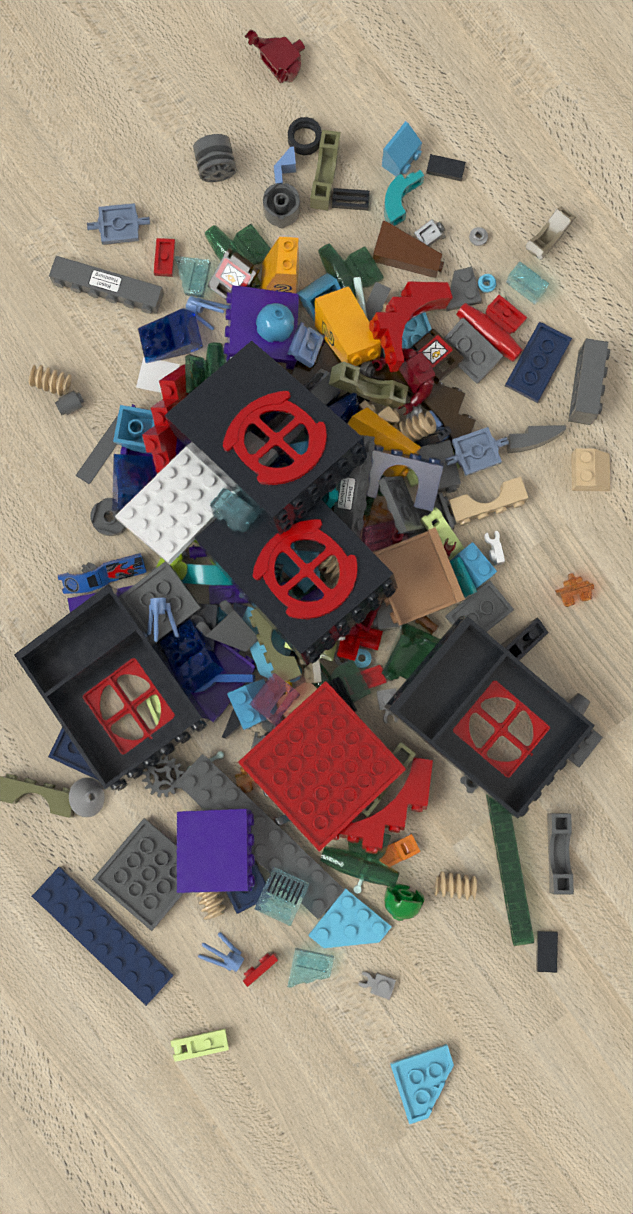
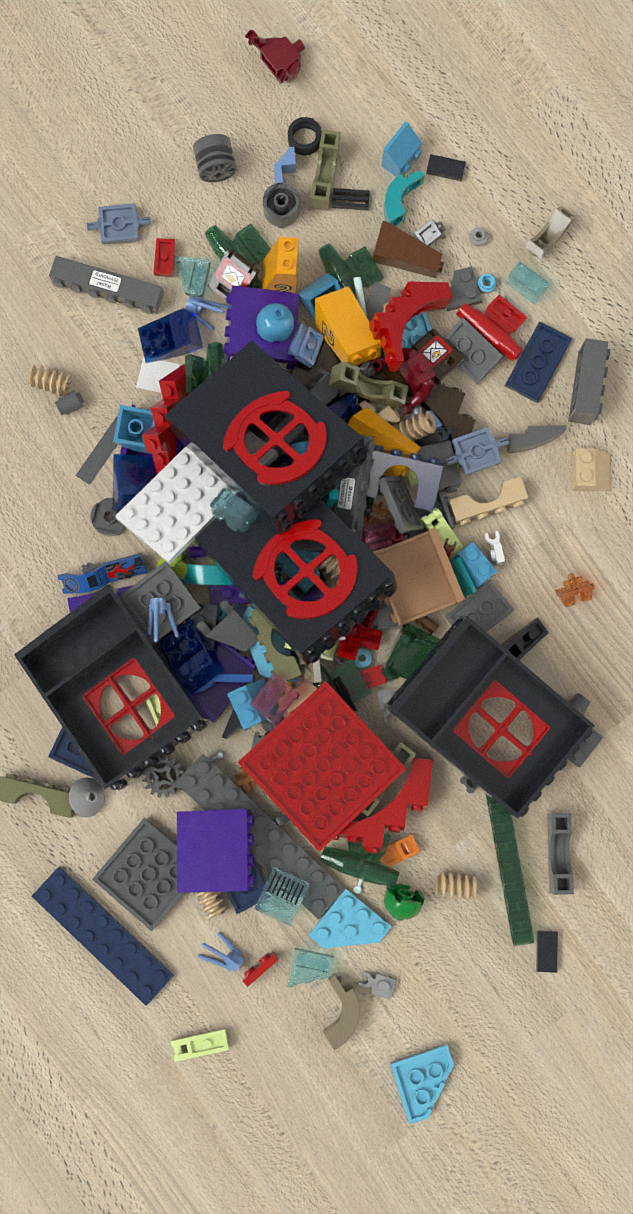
(345, 1025): none -> dark tan arch

